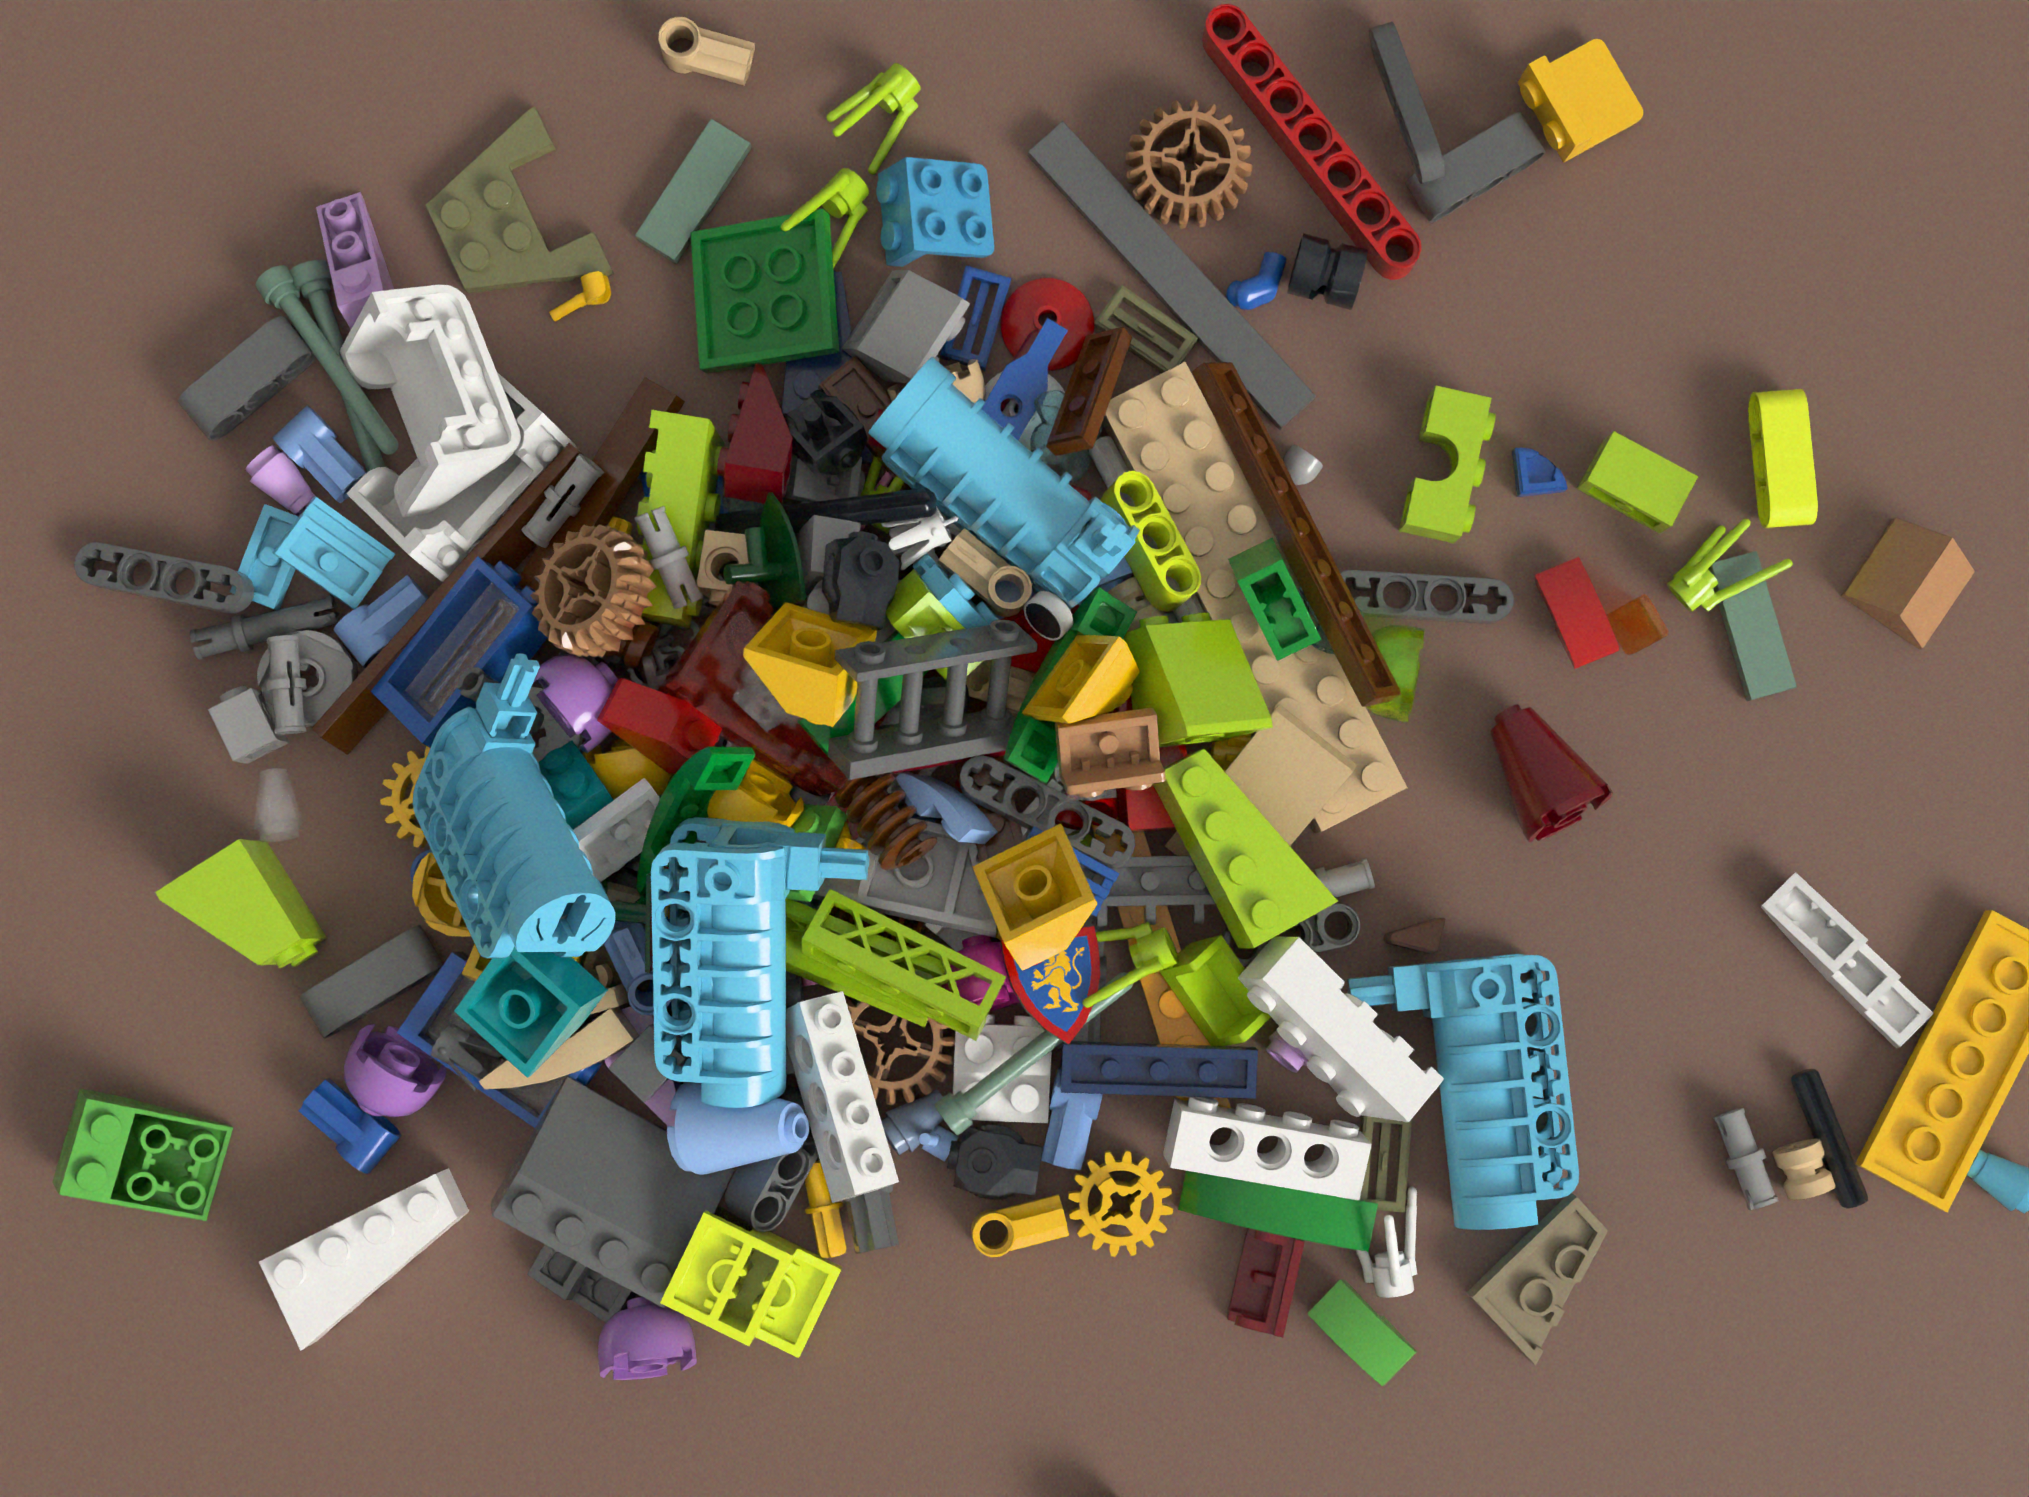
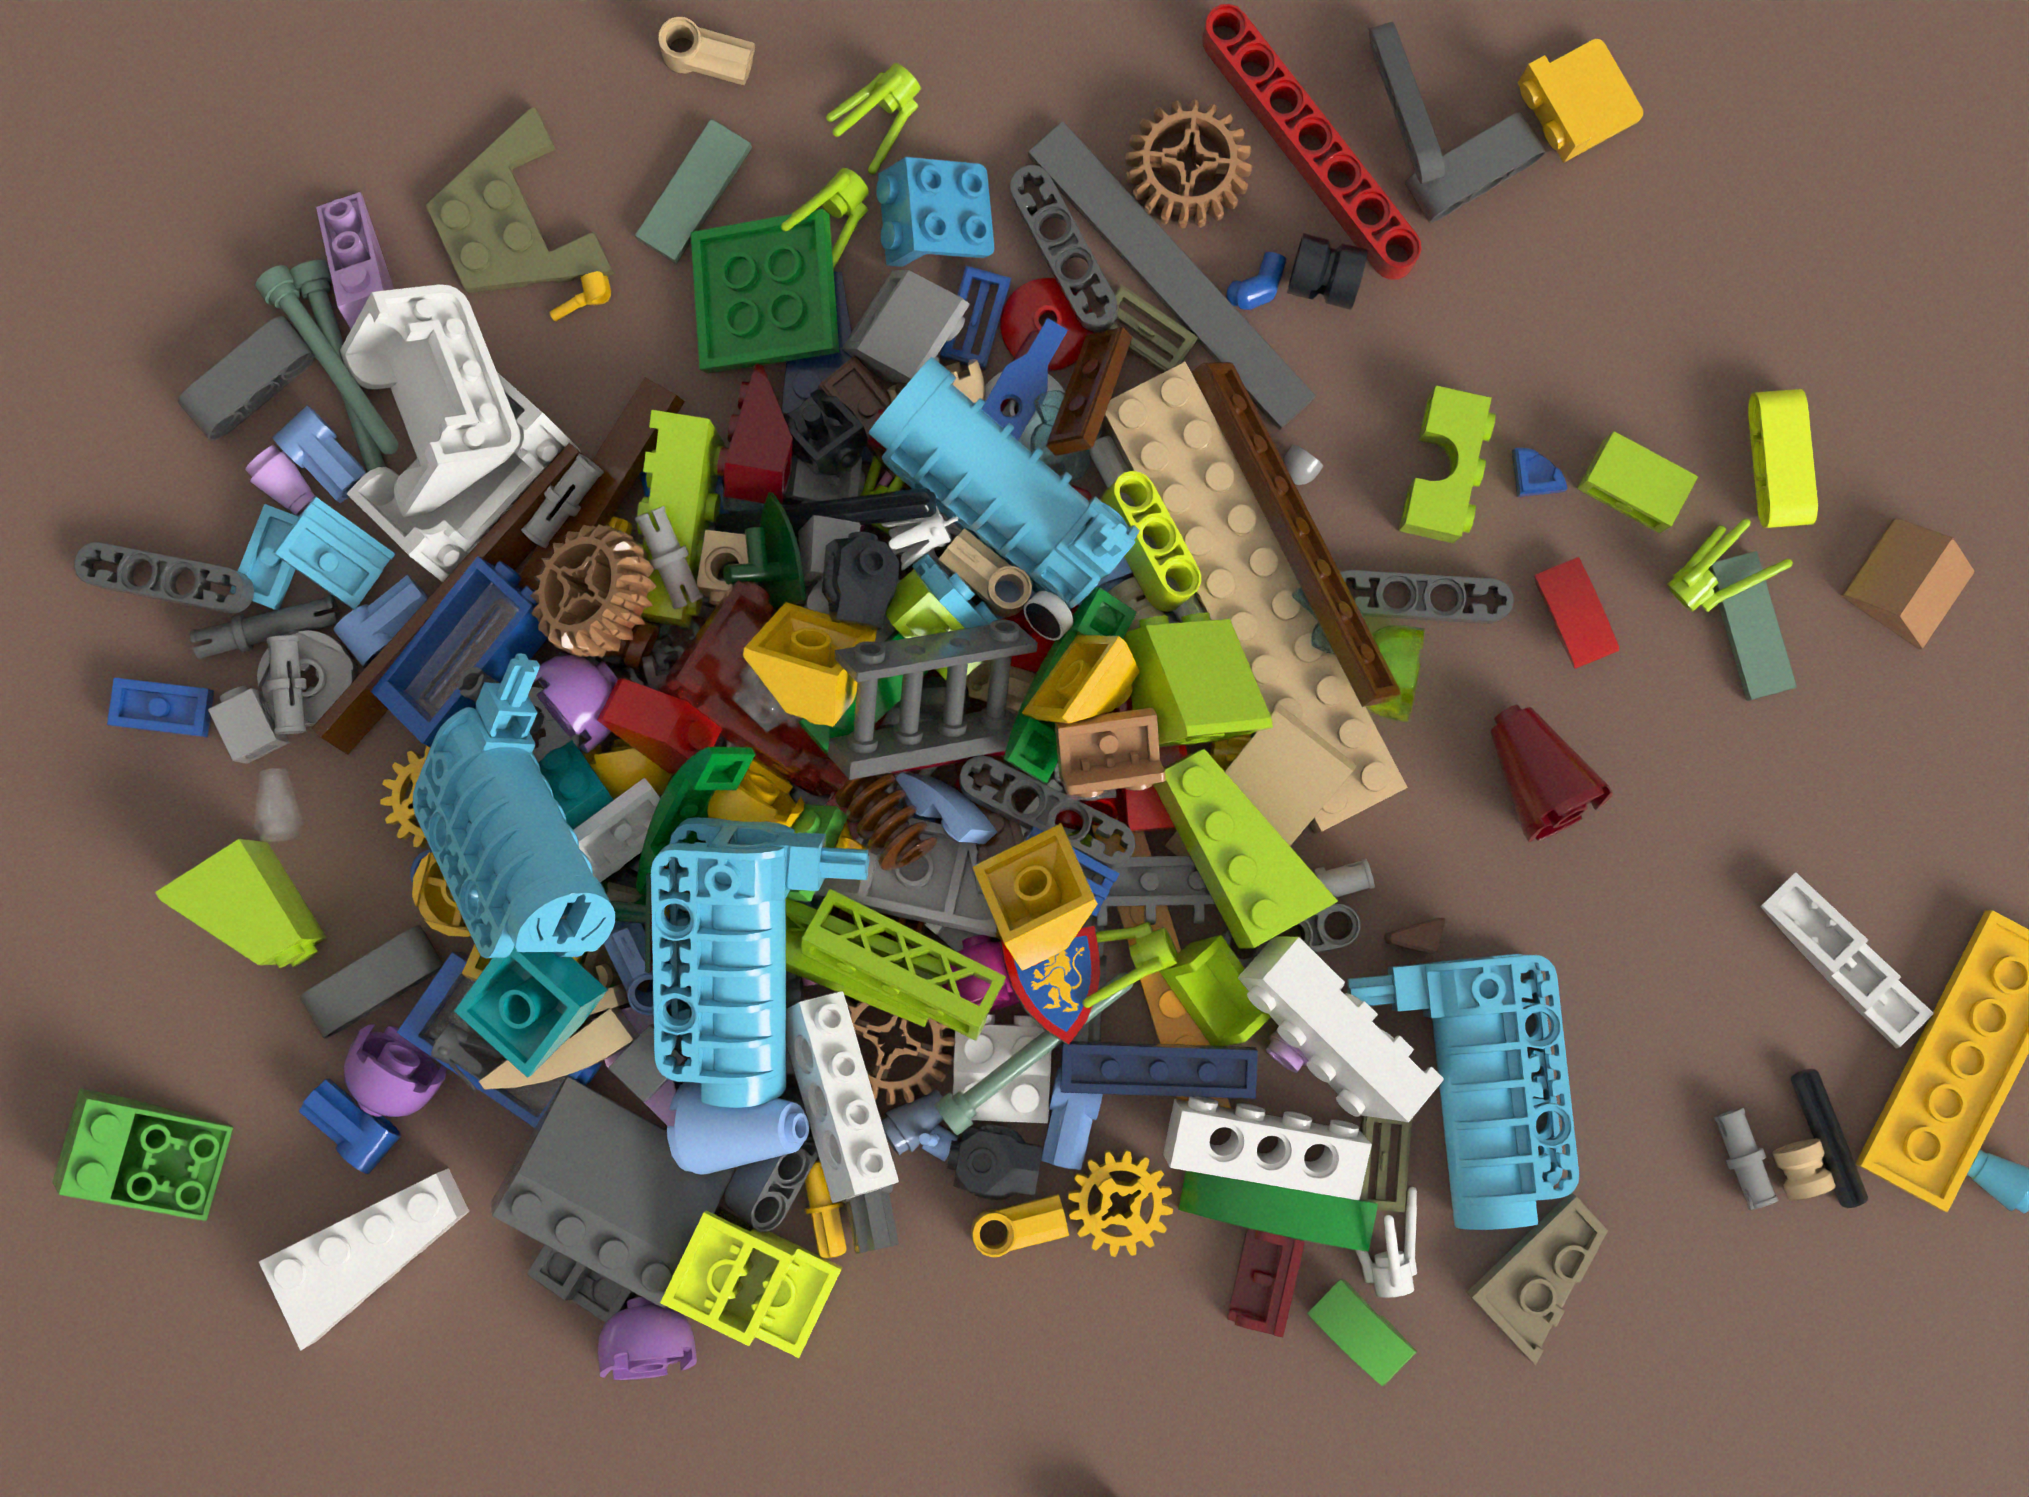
(160, 707): none -> blue plate
(1067, 246): none -> dark grey beam
(1274, 599): green arch -> none
(1637, 624): clear orange slope -> none

